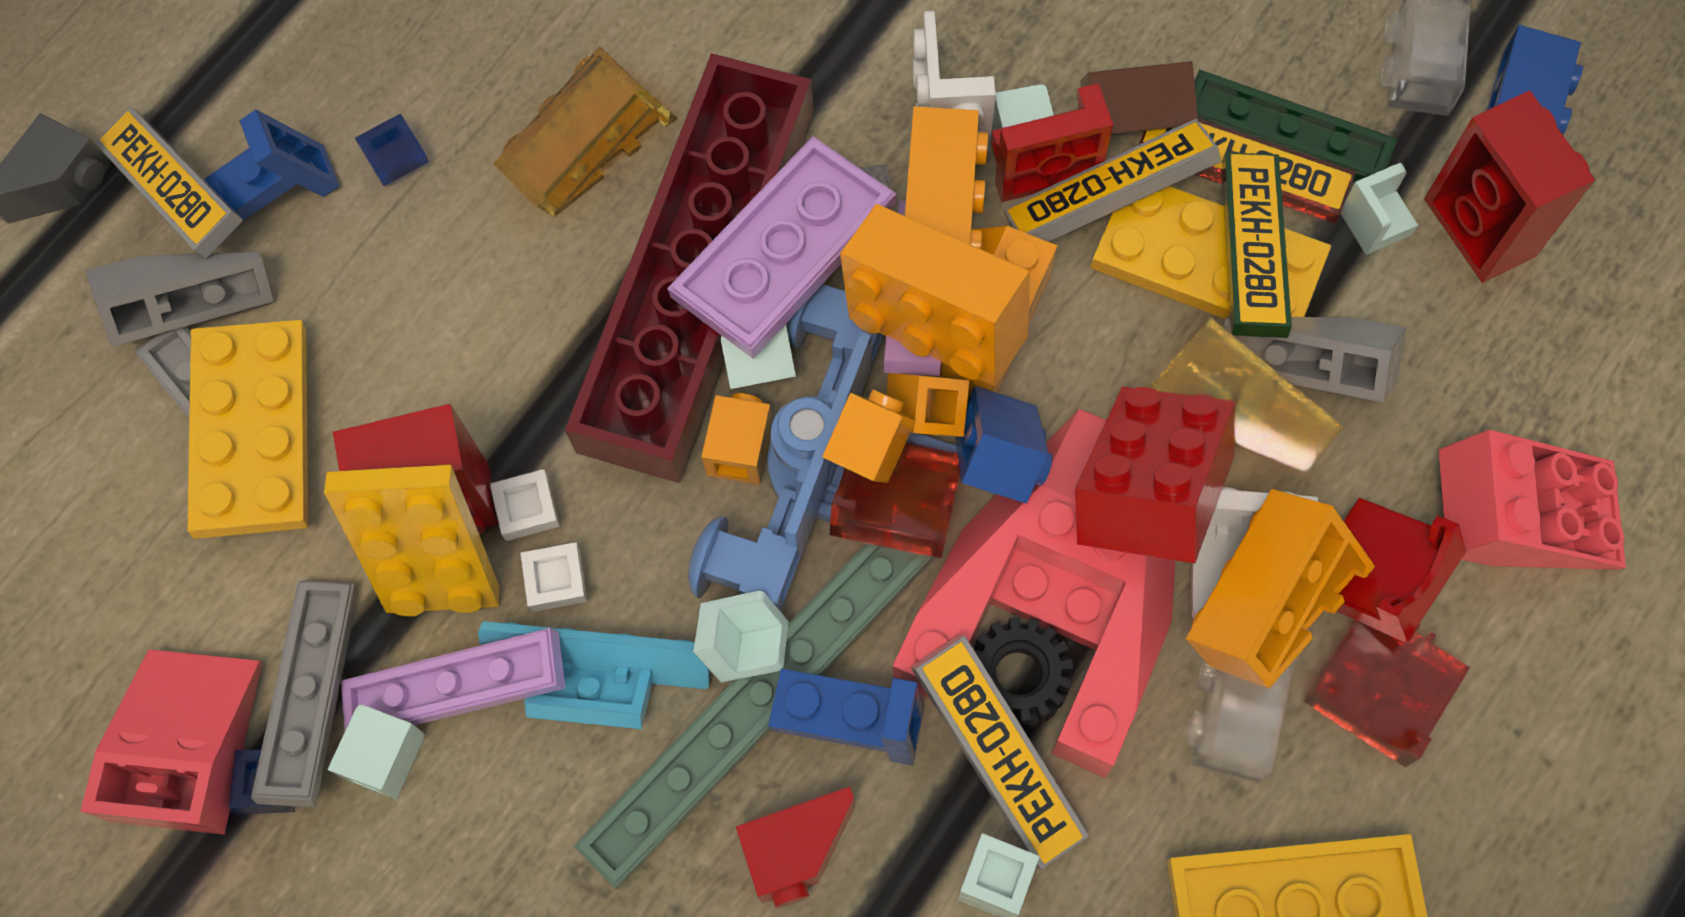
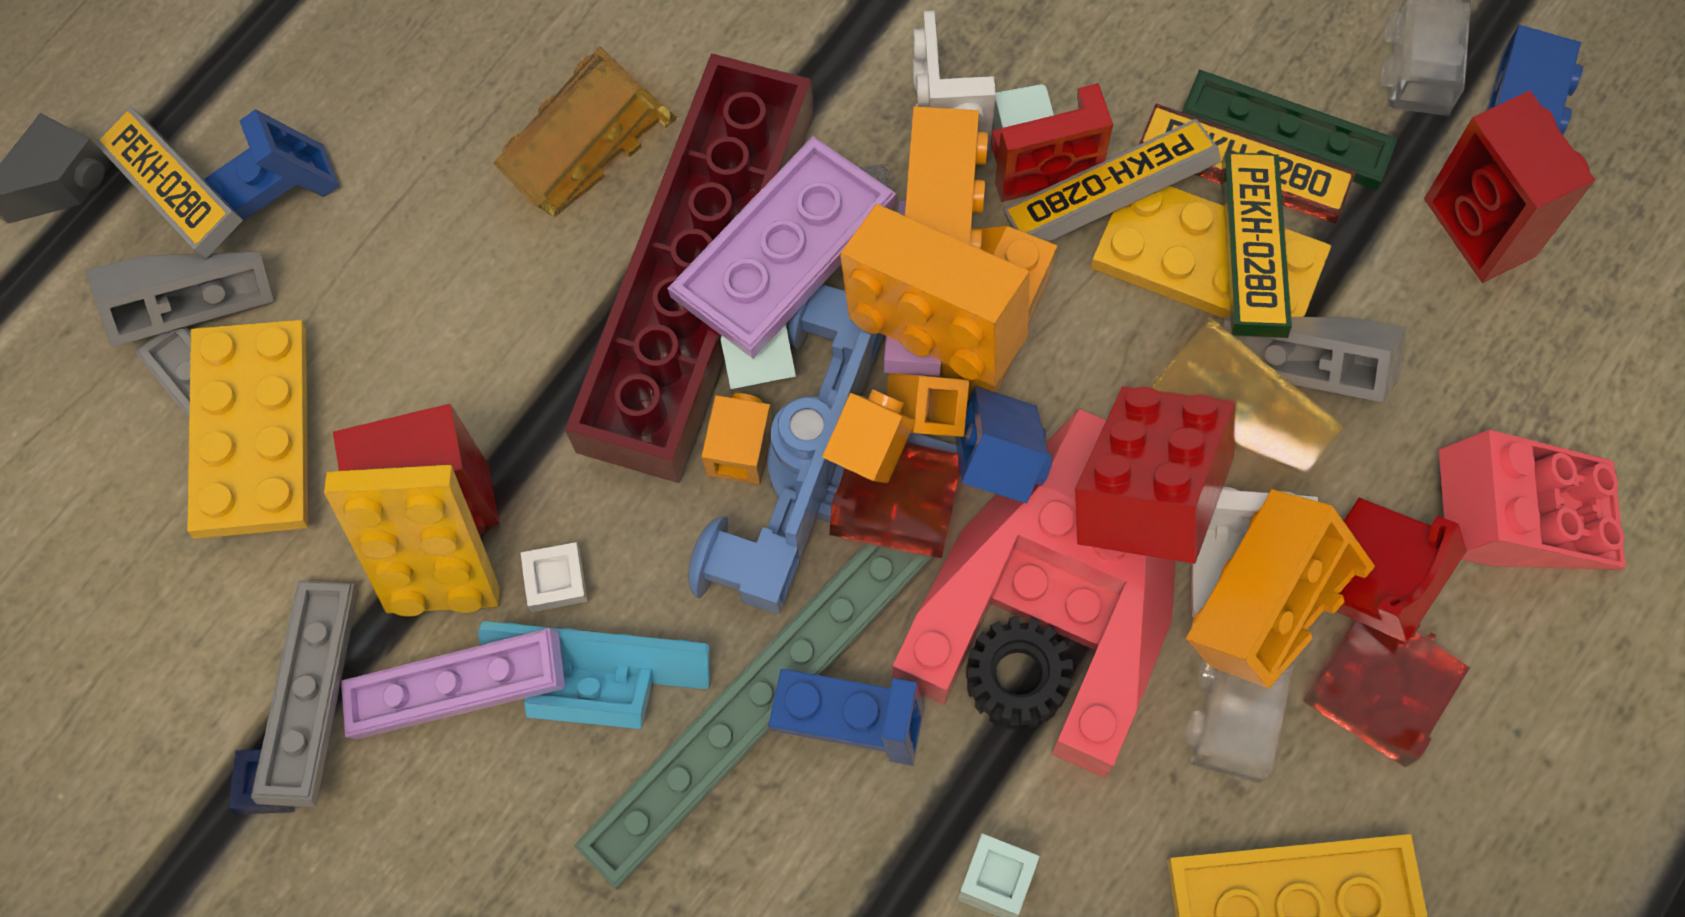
(174, 743): coral slope -> none
(377, 751): light aqua panel -> none
(392, 149): clear blue plate -> none
(524, 505): white plate -> none
(741, 636): light aqua panel -> none
(794, 846): red slope -> none
(999, 750): tile -> none
(1147, 96): reddish brown panel -> none
(1377, 211): light aqua panel -> none

